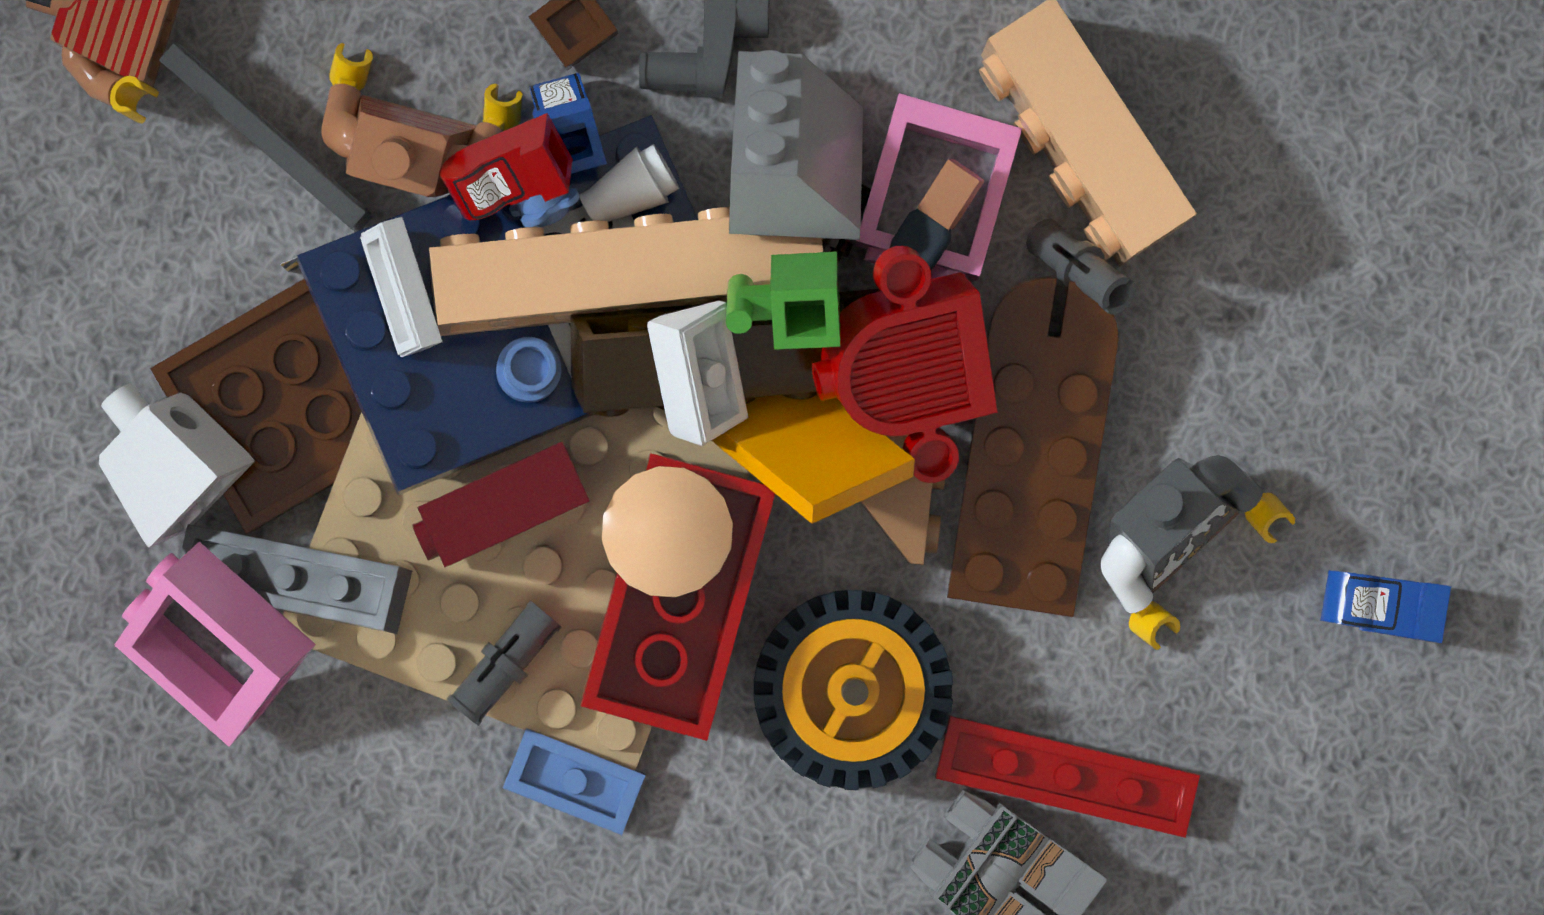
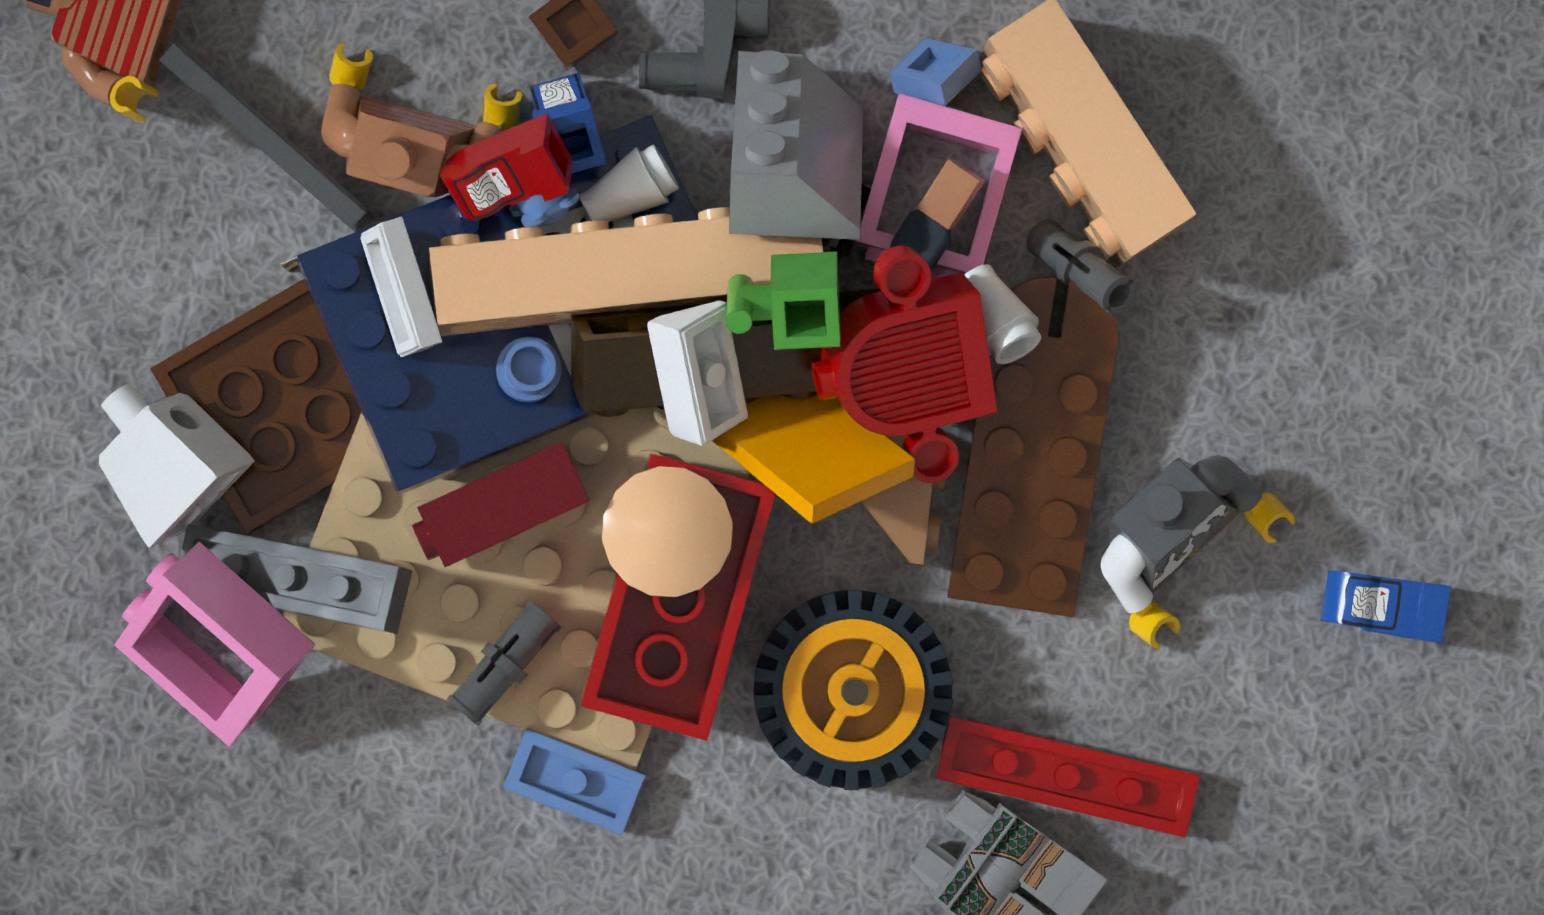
(935, 71): none -> medium blue plate
(1007, 320): none -> white cone

